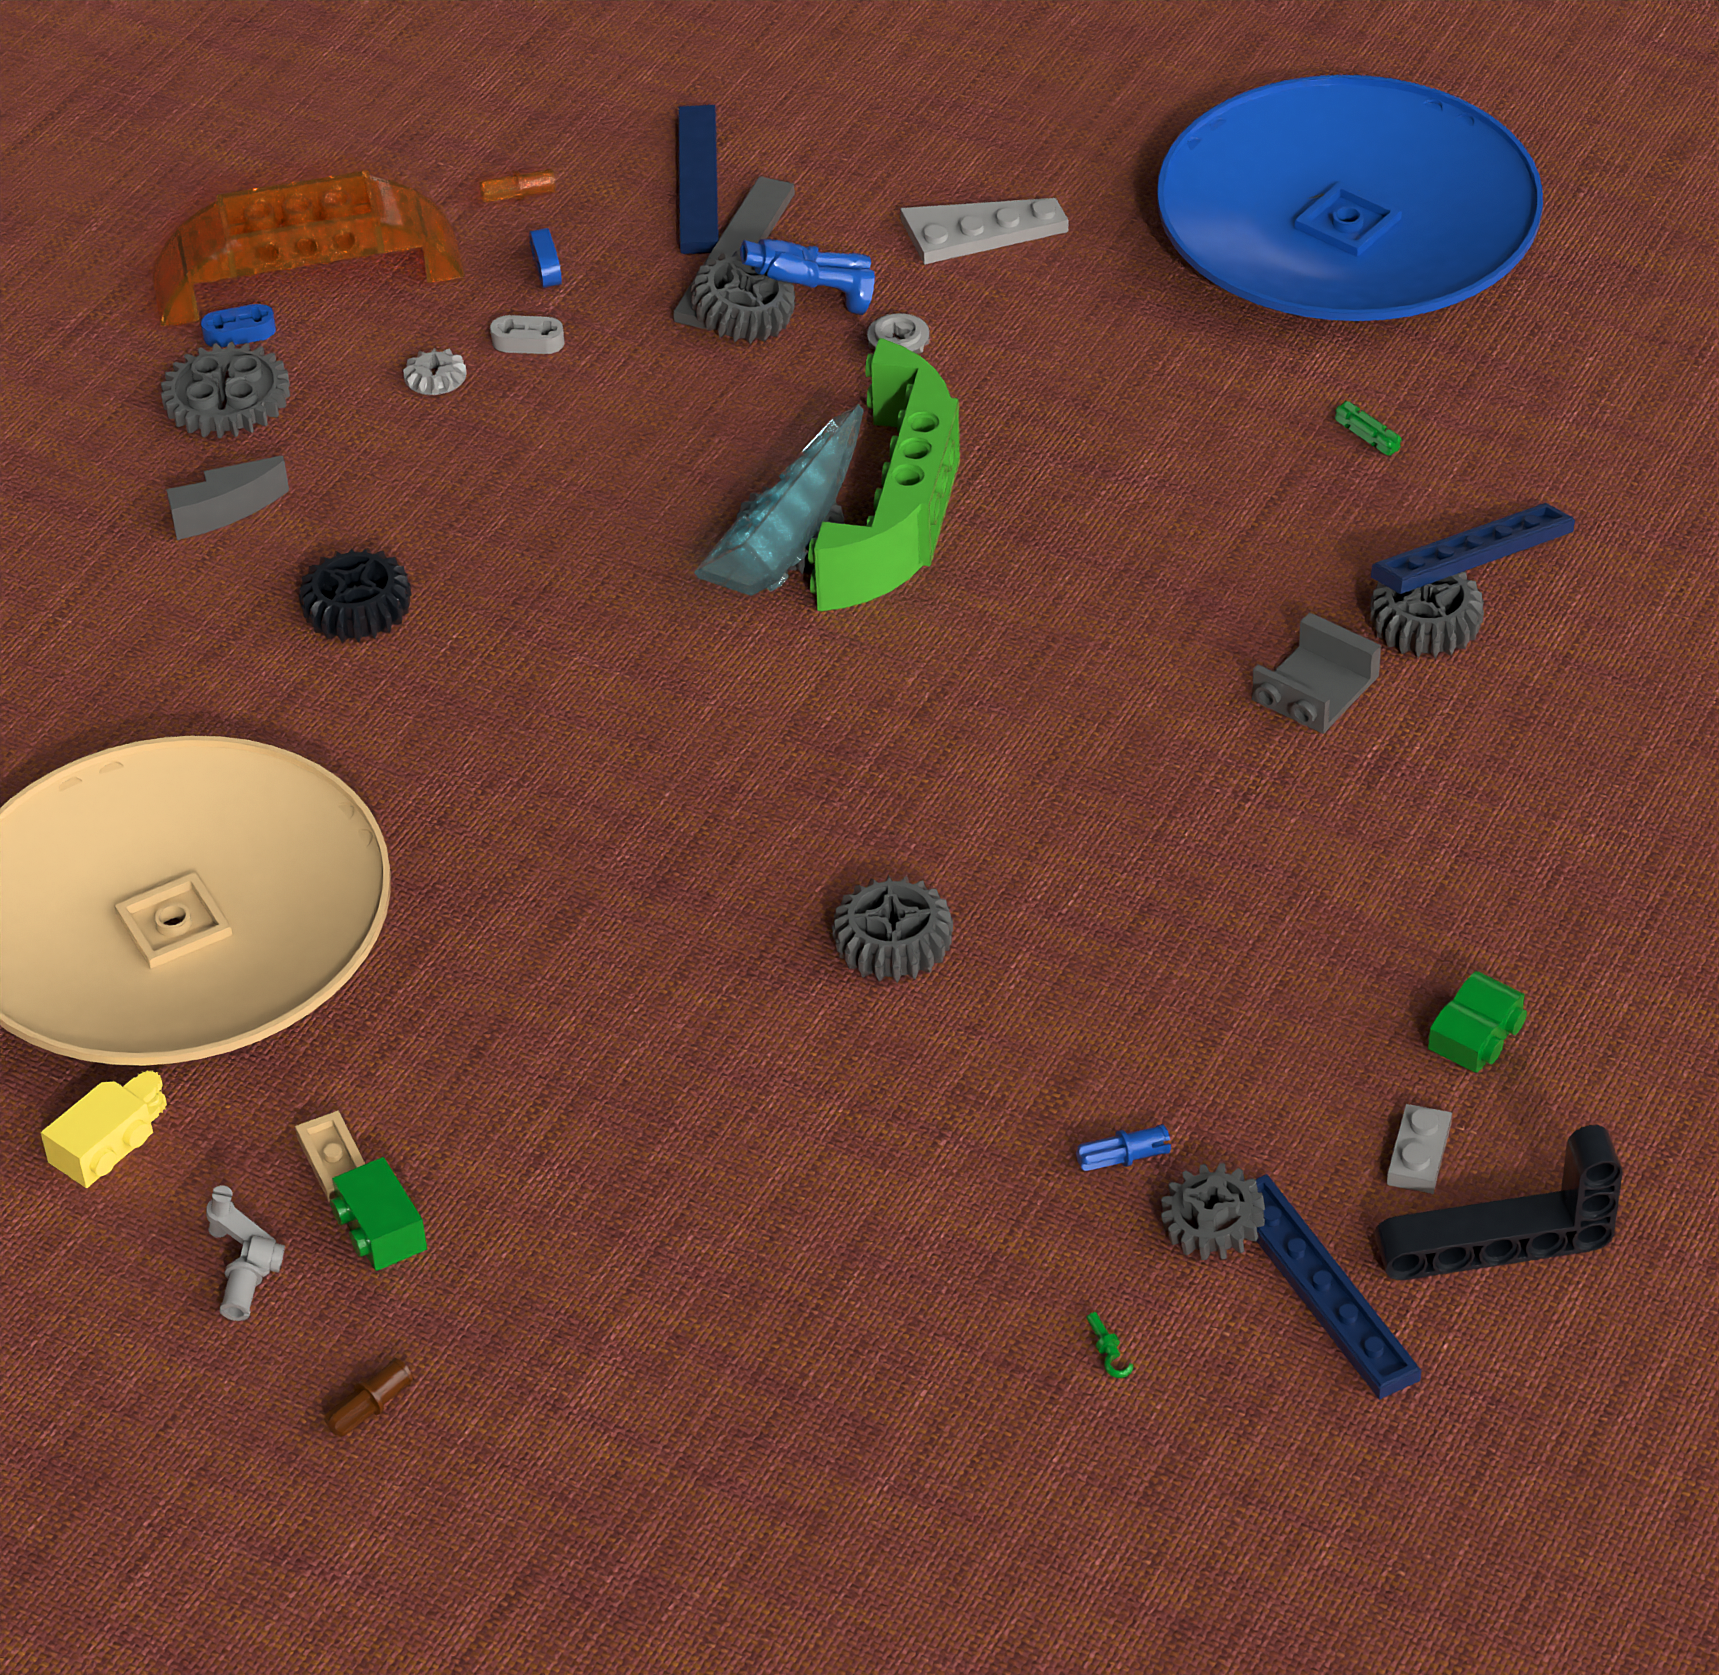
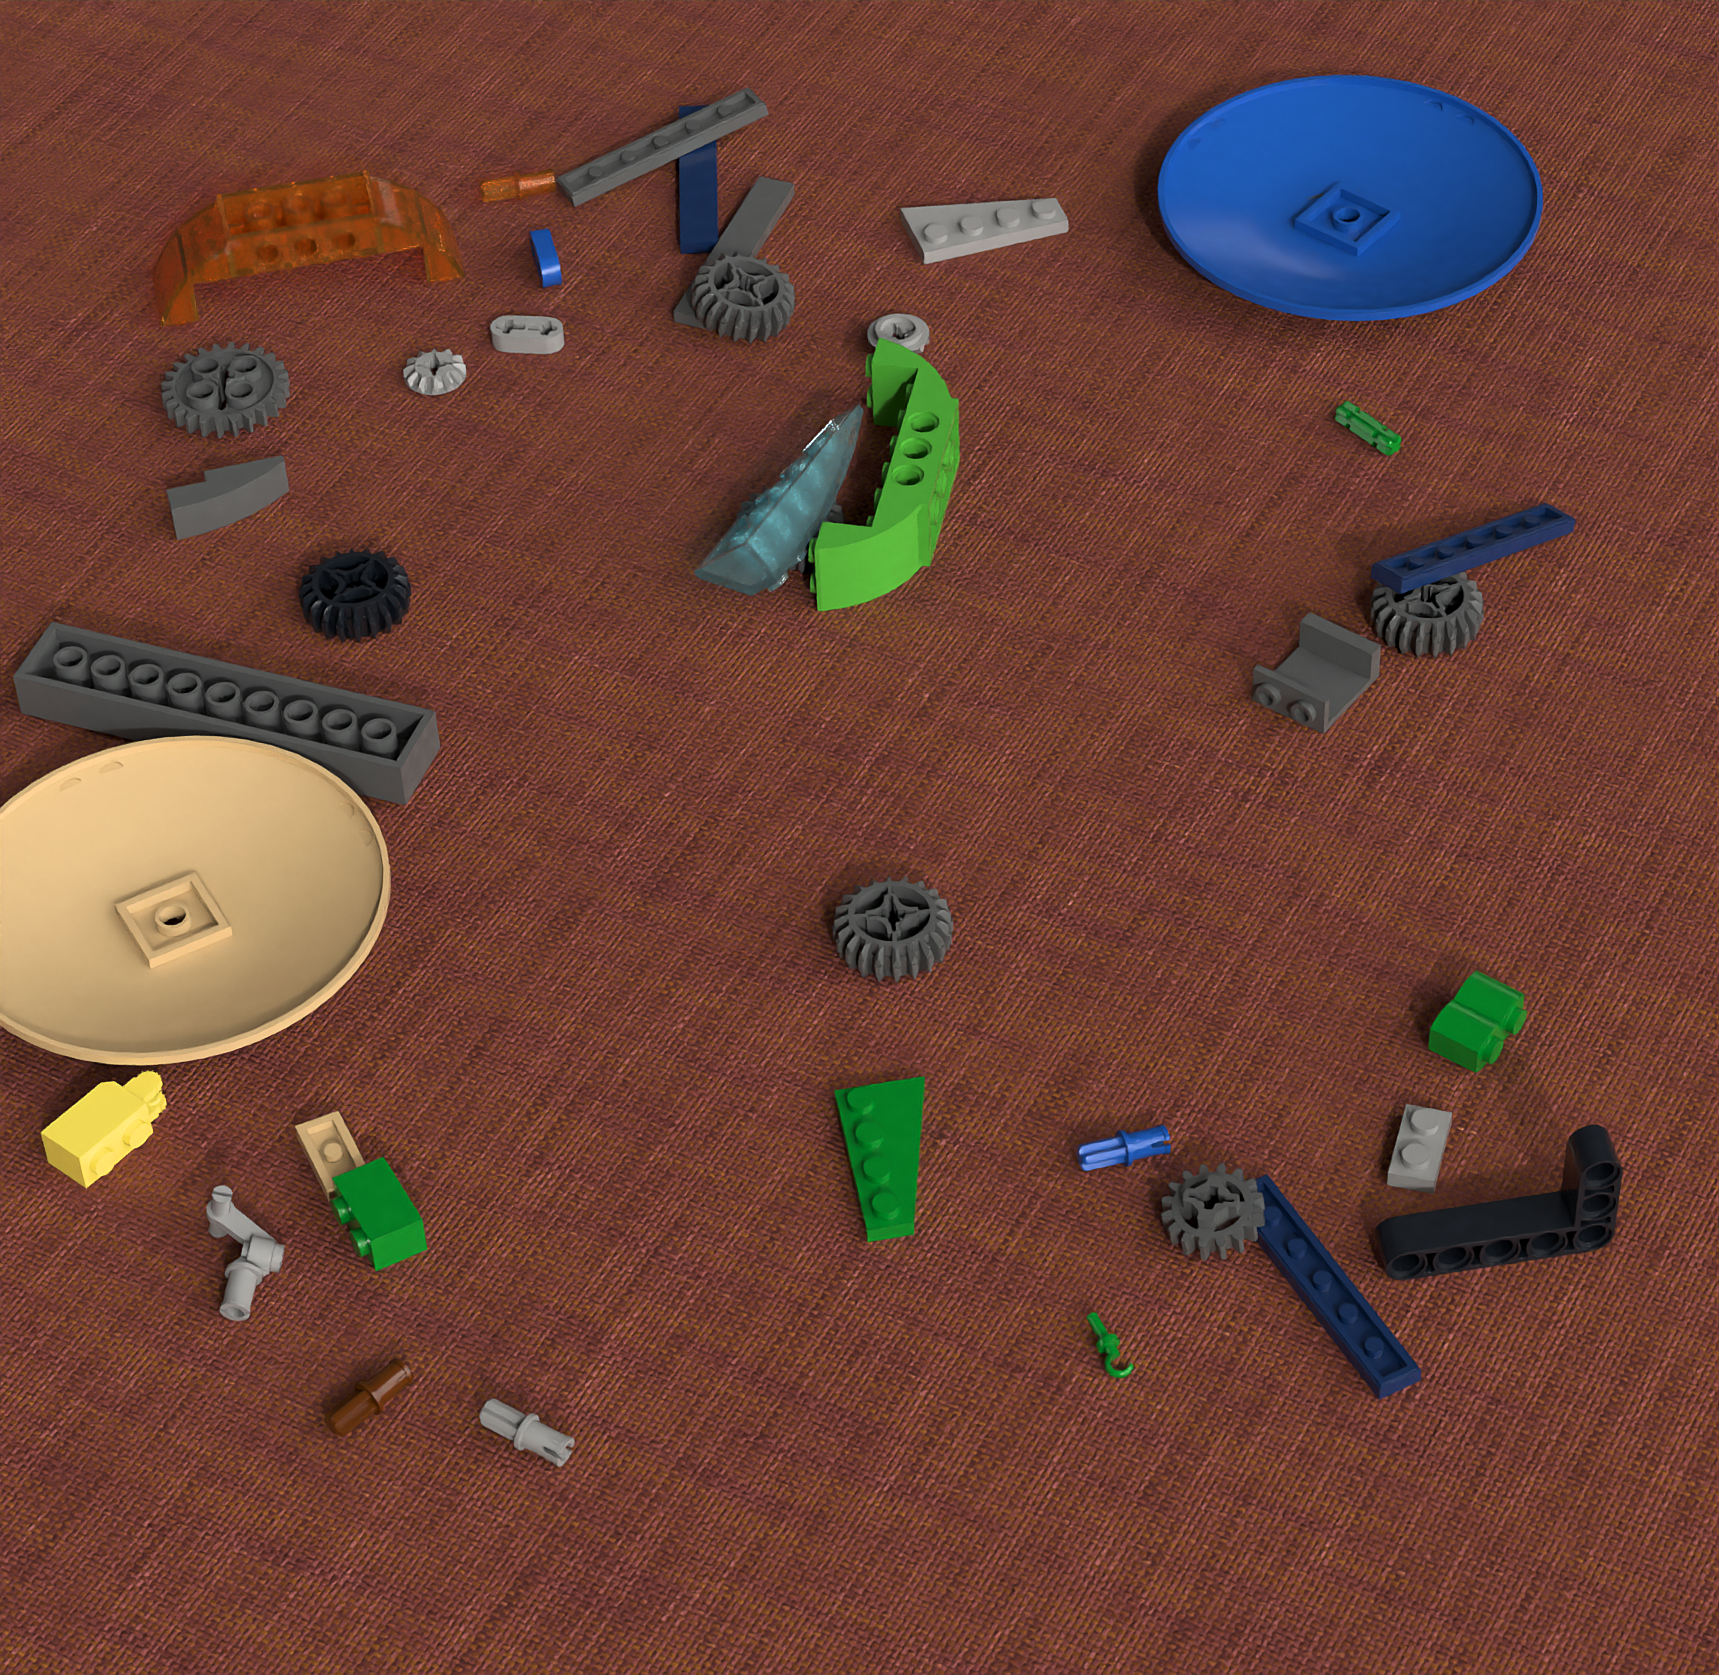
(162, 692): none -> dark grey brick
(238, 325): blue beam -> none
(526, 1431): none -> light grey axle
(661, 146): none -> dark grey tile
(811, 268): blue piece -> none
(883, 1150): none -> green wing

